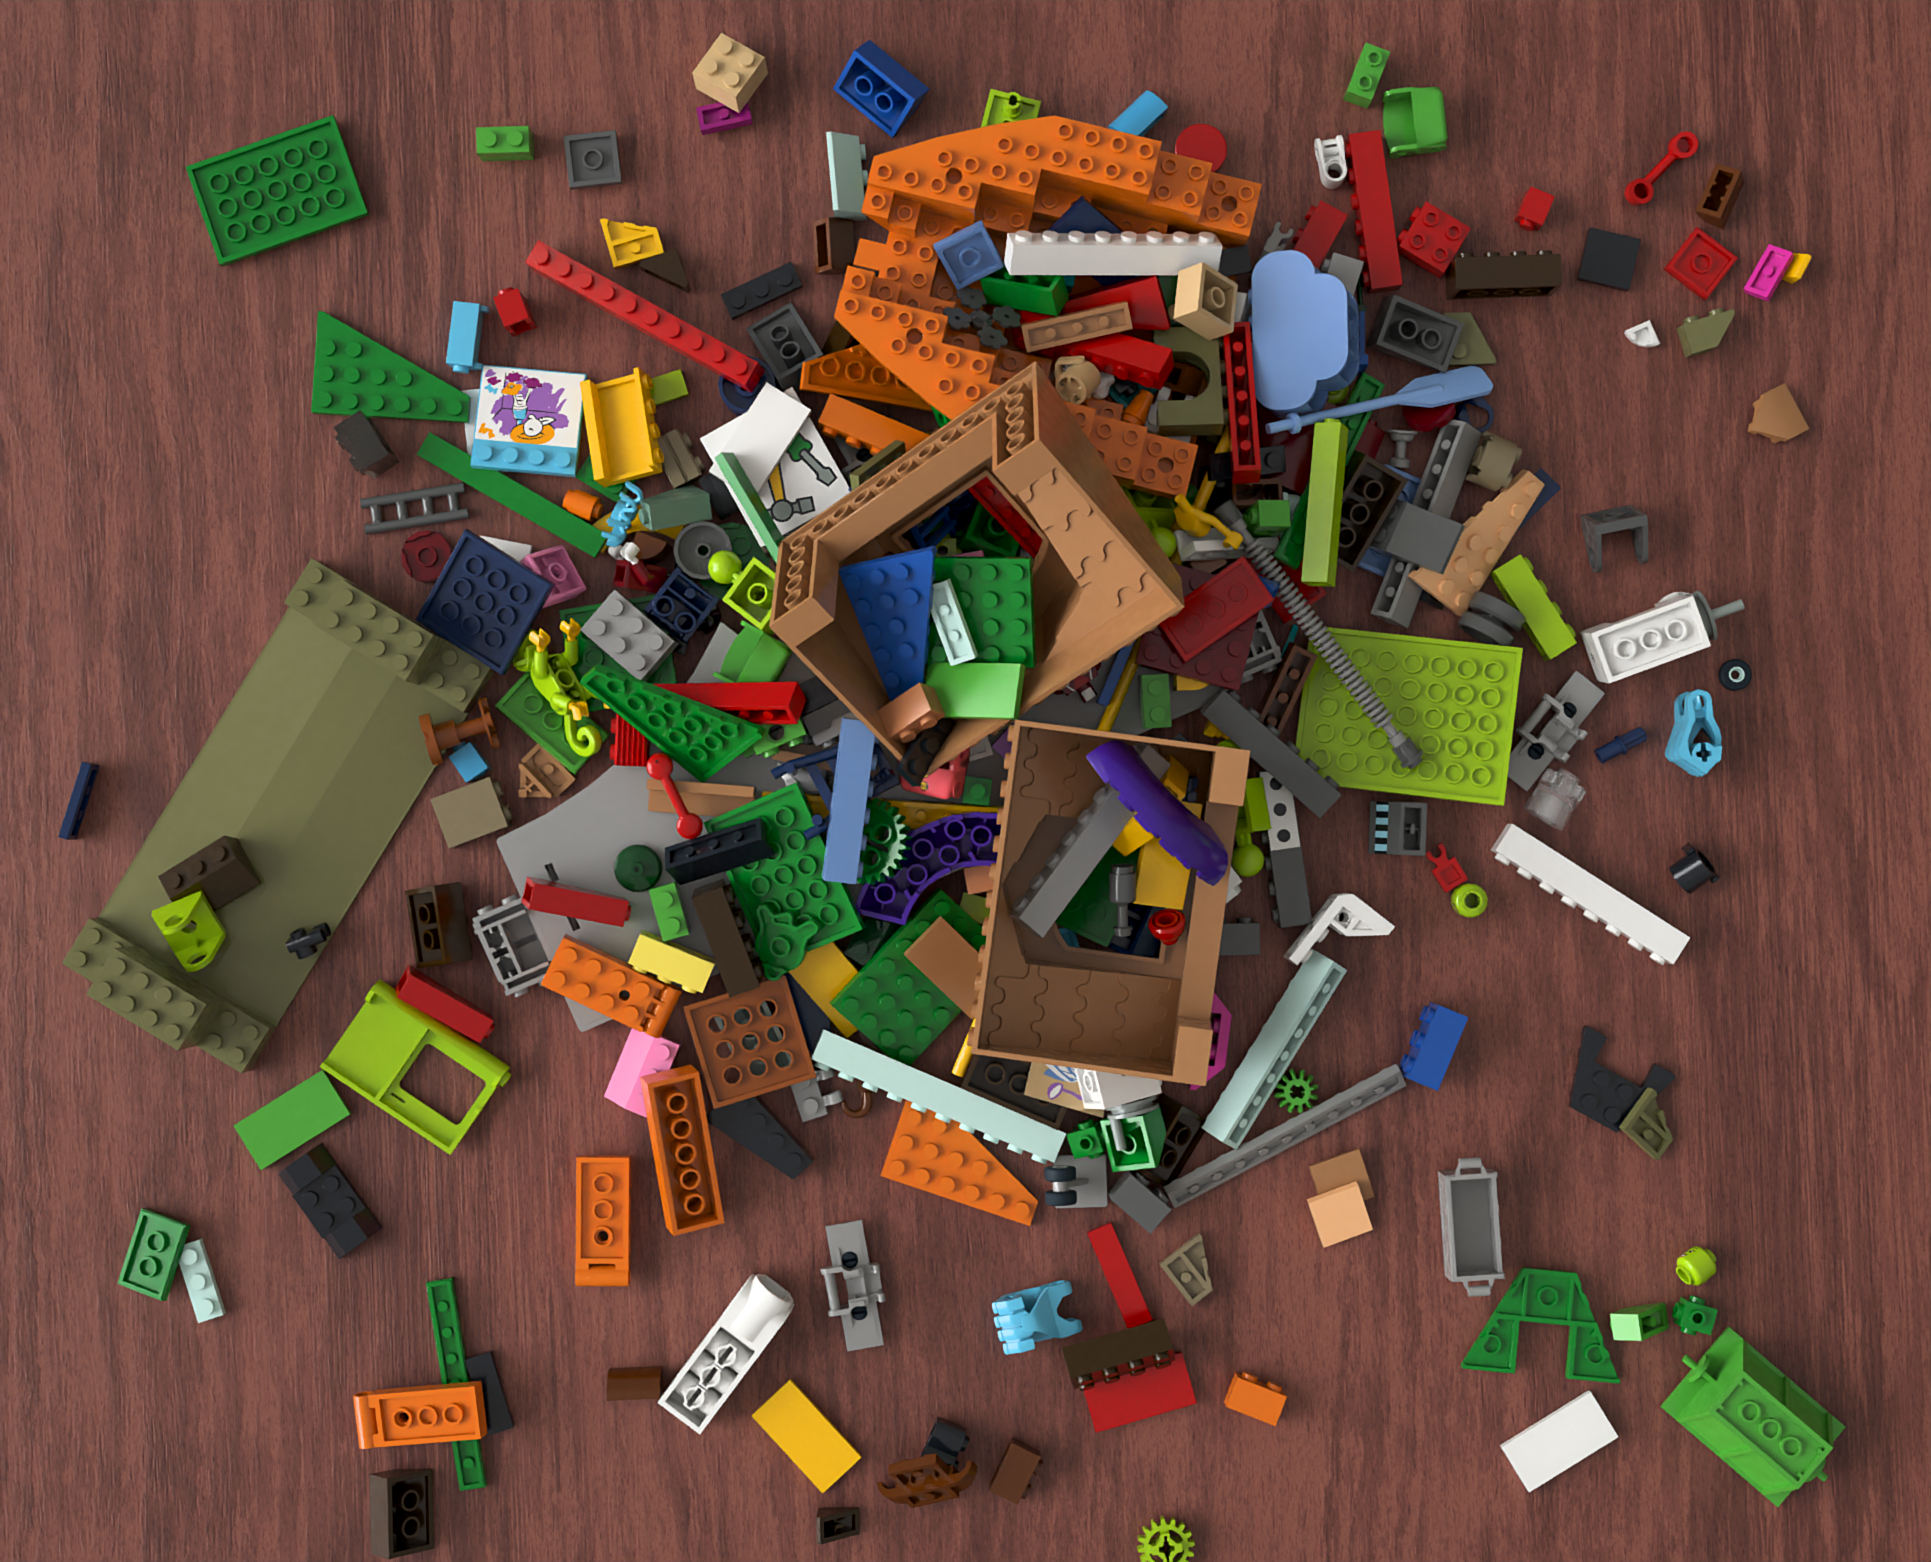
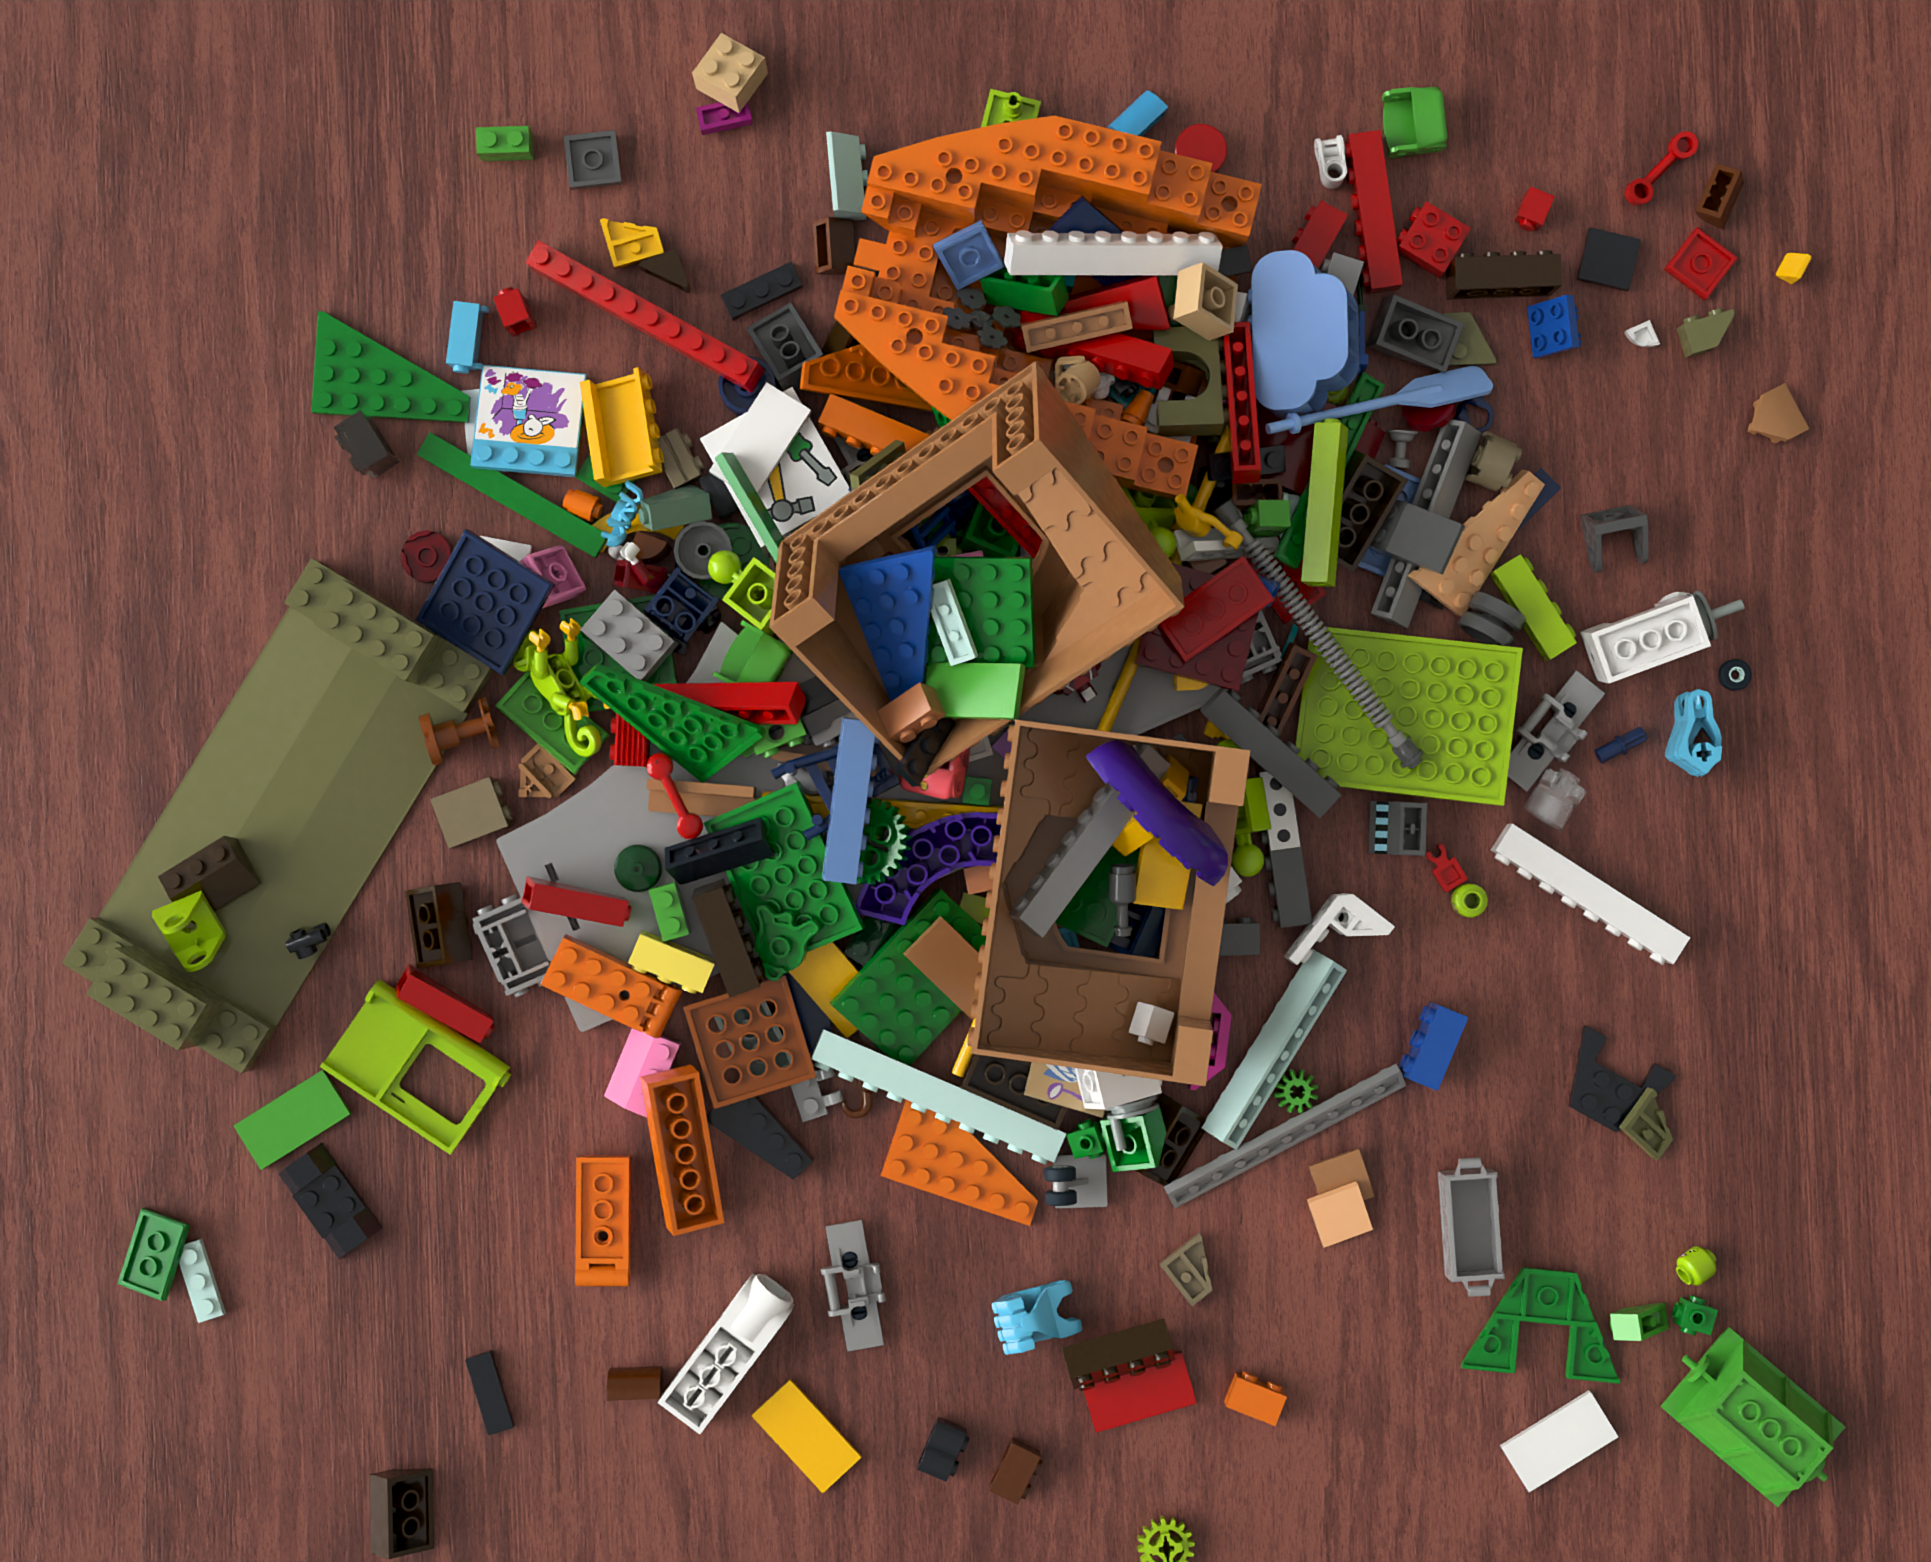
(79, 801): dark blue tile -> none
(277, 190): green plate -> none
(429, 516): dark grey bar -> none
(433, 1411): orange hinge -> none
(453, 1369): green tile -> none
(469, 761): dark azure brick -> none
(668, 387): lime tile -> none
(836, 1523): dark brown slope -> none
(880, 88): blue slope -> none
(926, 1480): reddish brown plate -> none
(1114, 675): blue tile -> none
(1119, 1275): red tile -> none
(1140, 1201): dark grey brick -> none
(1151, 1023): none -> white brick
(1155, 701): bright green brick -> none
(1167, 925): red brick -> none
(1273, 242): light grey plate -> none
(1366, 75): bright green brick -> none
(1553, 326): none -> blue plate
(1693, 869): black piece -> none
(1768, 272): dark pink plate -> none

